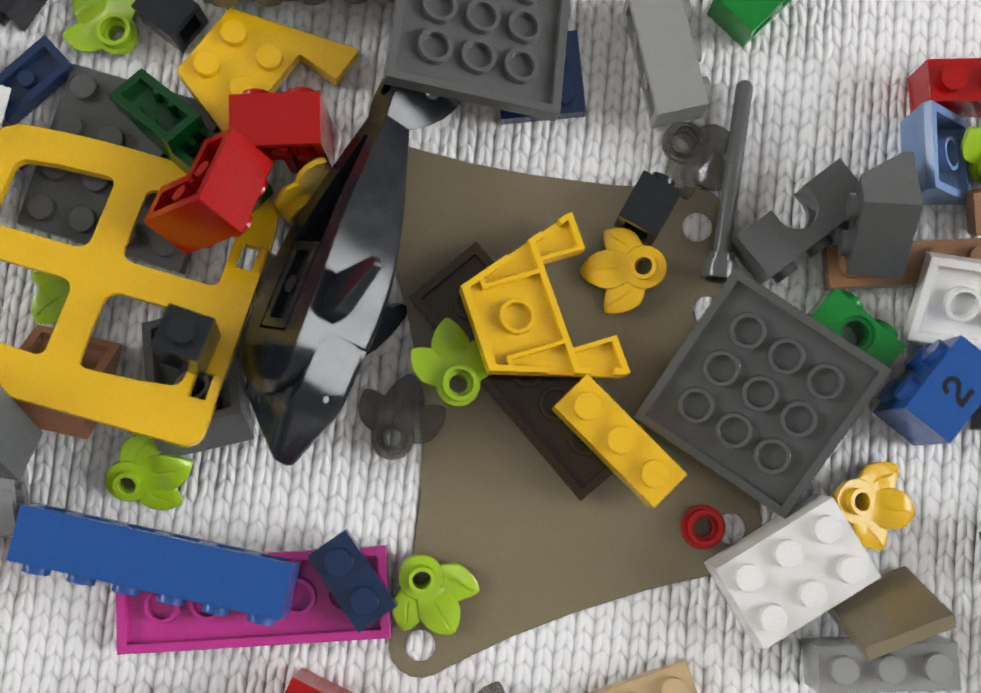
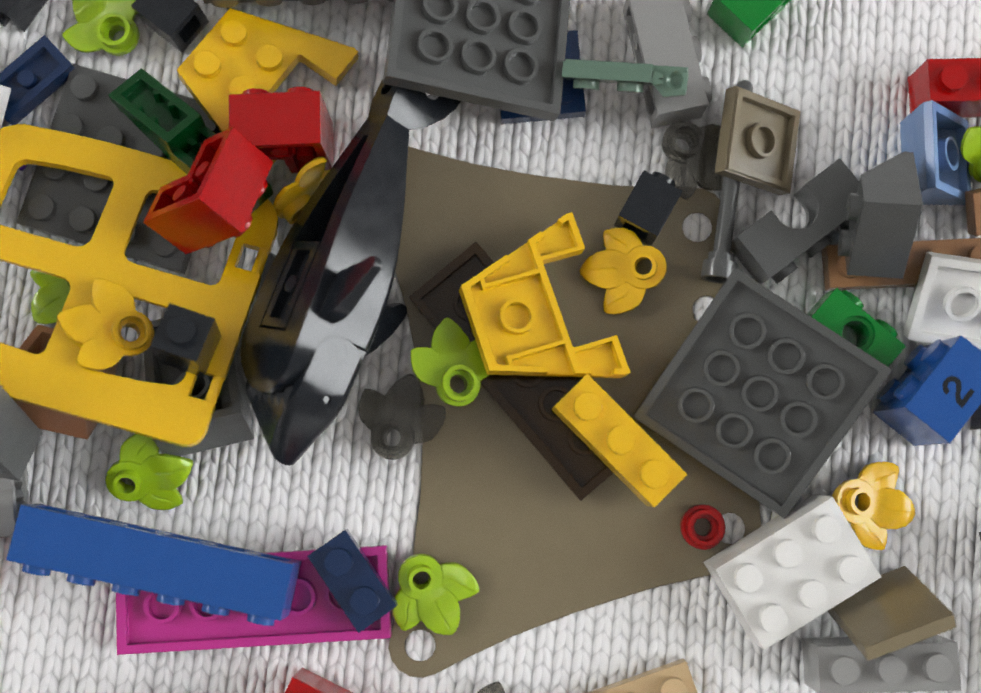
(100, 326): none -> yellow plate
(630, 77): none -> sand green hinge
(757, 141): none -> dark tan tile

